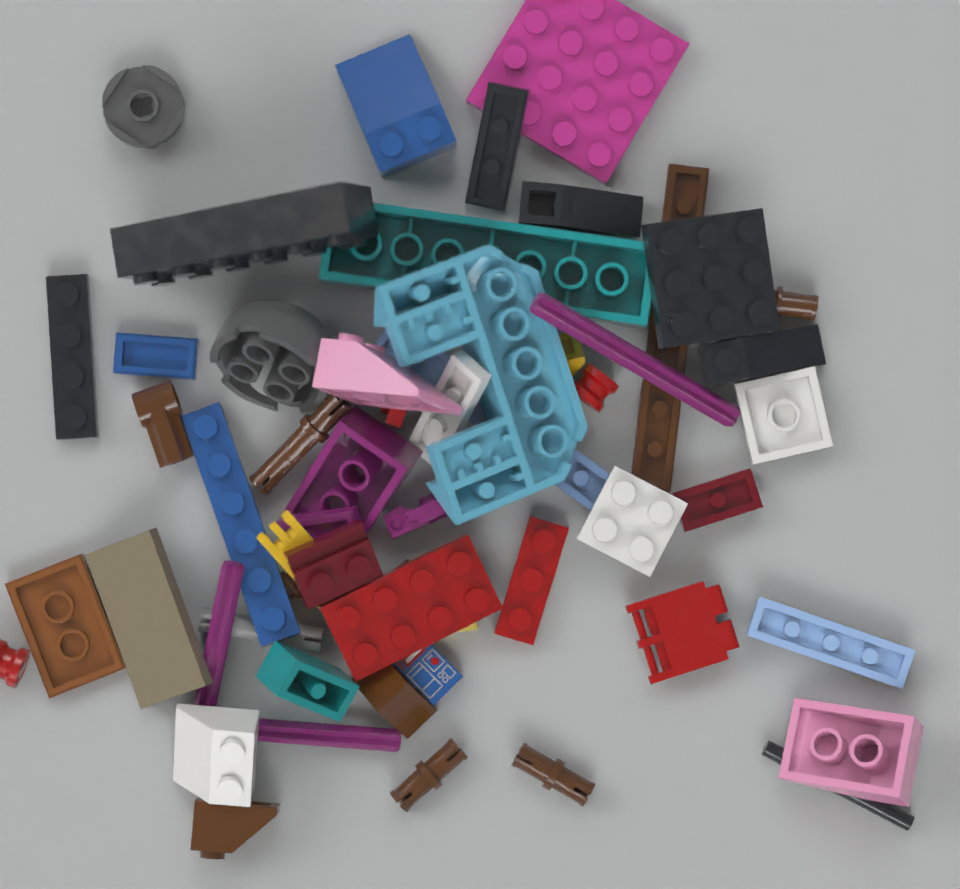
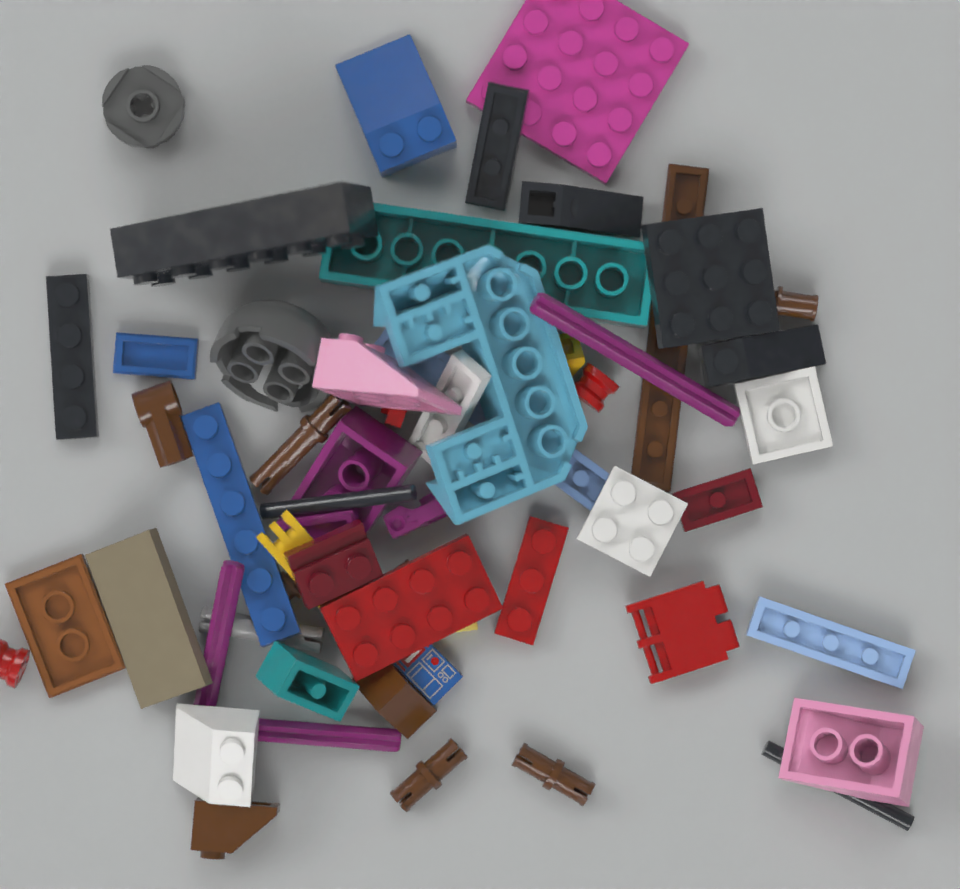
(339, 501): none -> black bar

